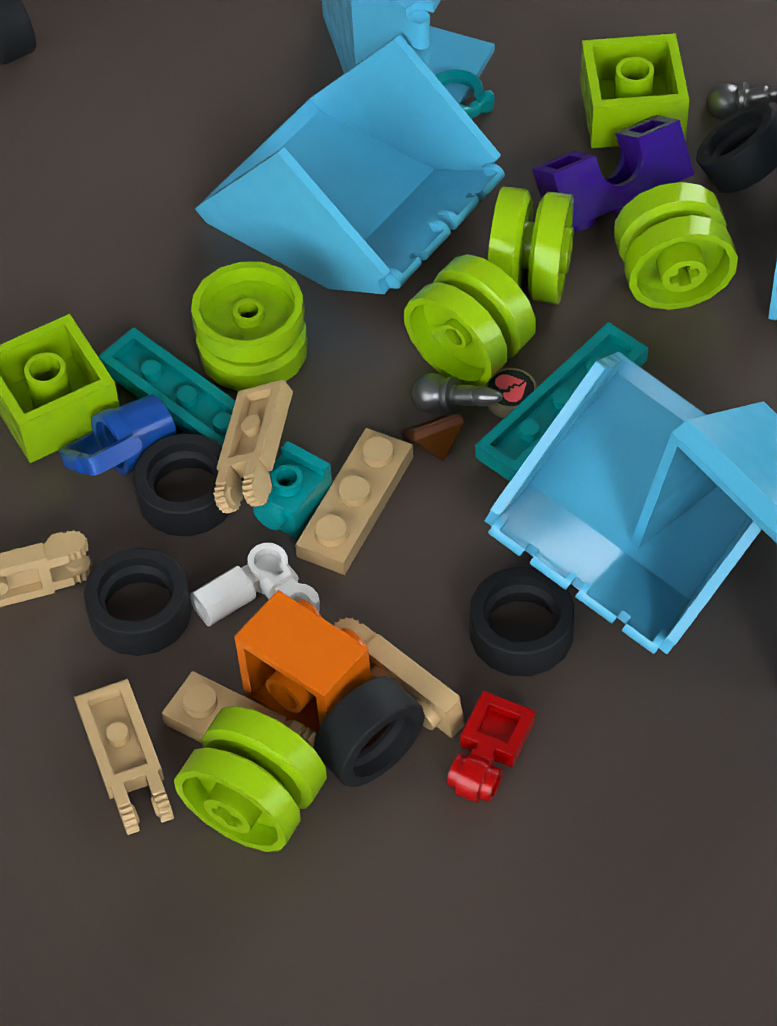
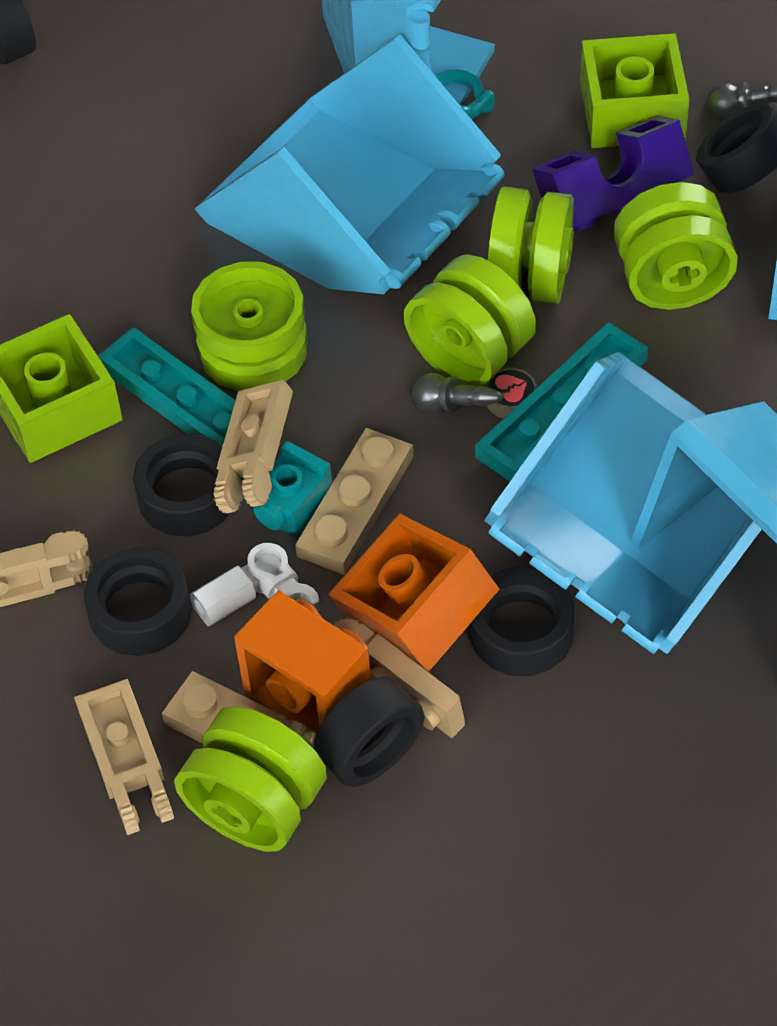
(120, 436): blue piece -> none
(415, 590): none -> orange brick
(435, 435): reddish brown slope -> none
(492, 734): red plate -> none

